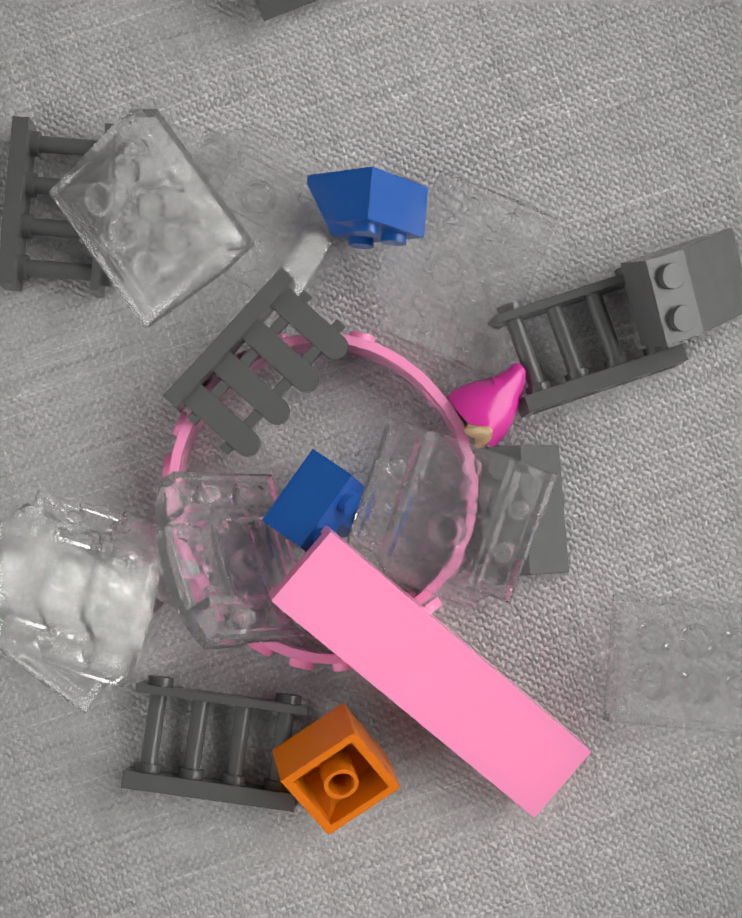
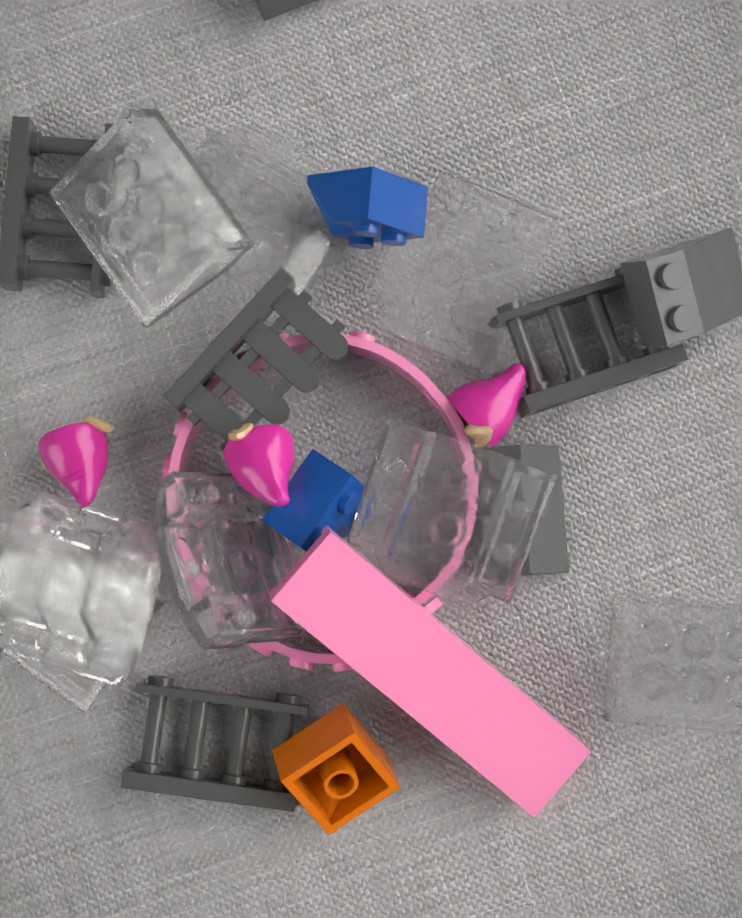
(77, 456): none -> dark pink hat
(261, 461): none -> dark pink hat

